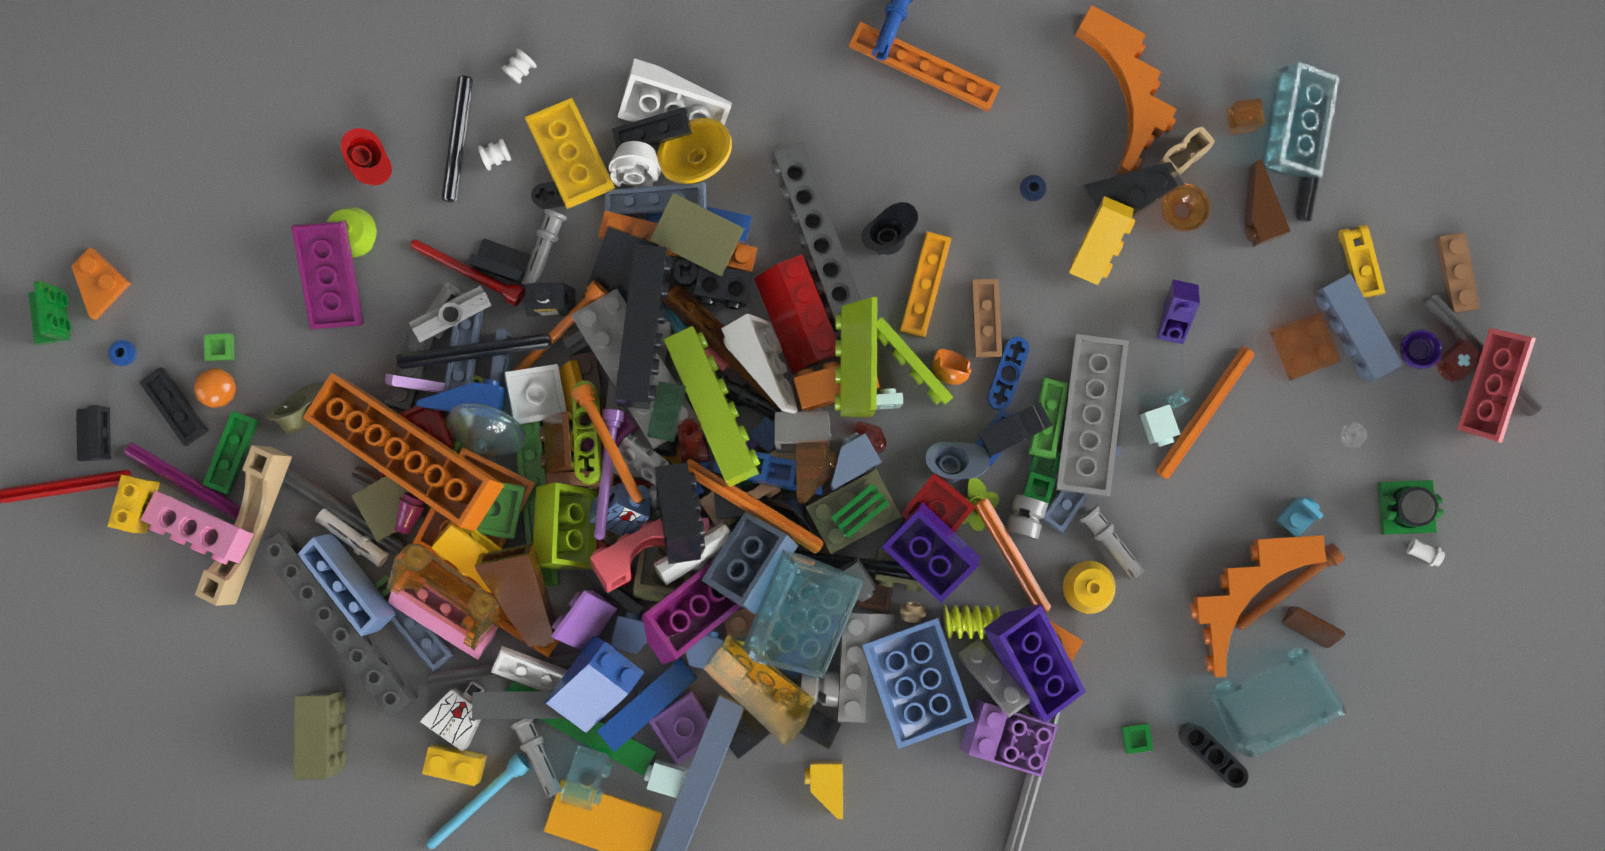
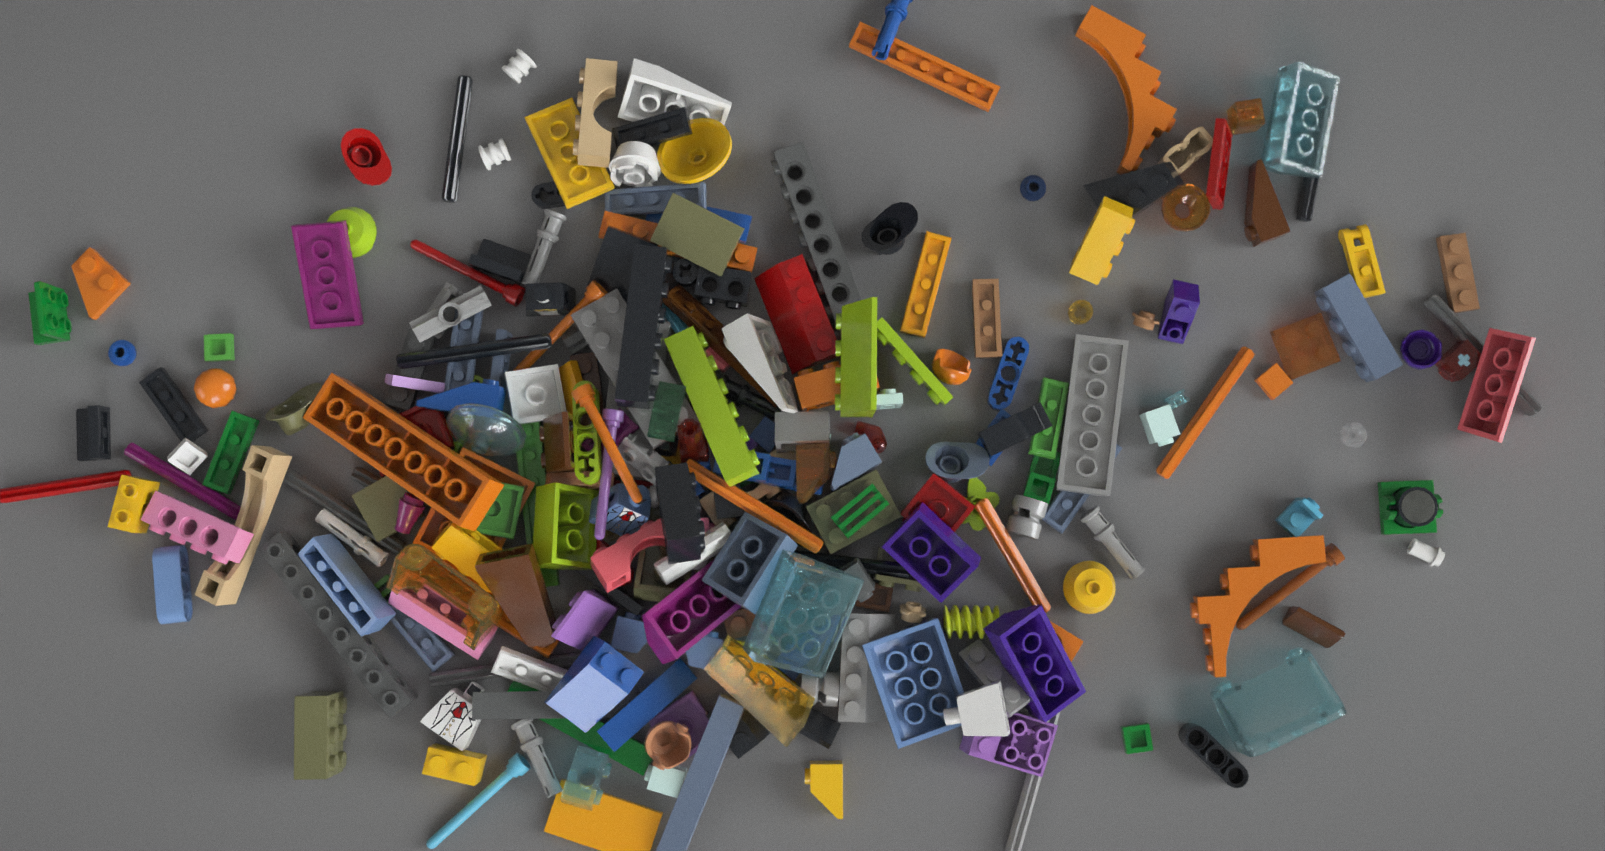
(172, 584): none -> medium blue beam
(187, 456): none -> white plate
(599, 85): none -> tan arch
(668, 744): none -> nougat cap
(980, 712): none -> white torso
(1072, 309): none -> clear yellow bush
(1145, 320): none -> medium nougat plate
(1219, 164): none -> red tile
(1273, 381): none -> orange tile

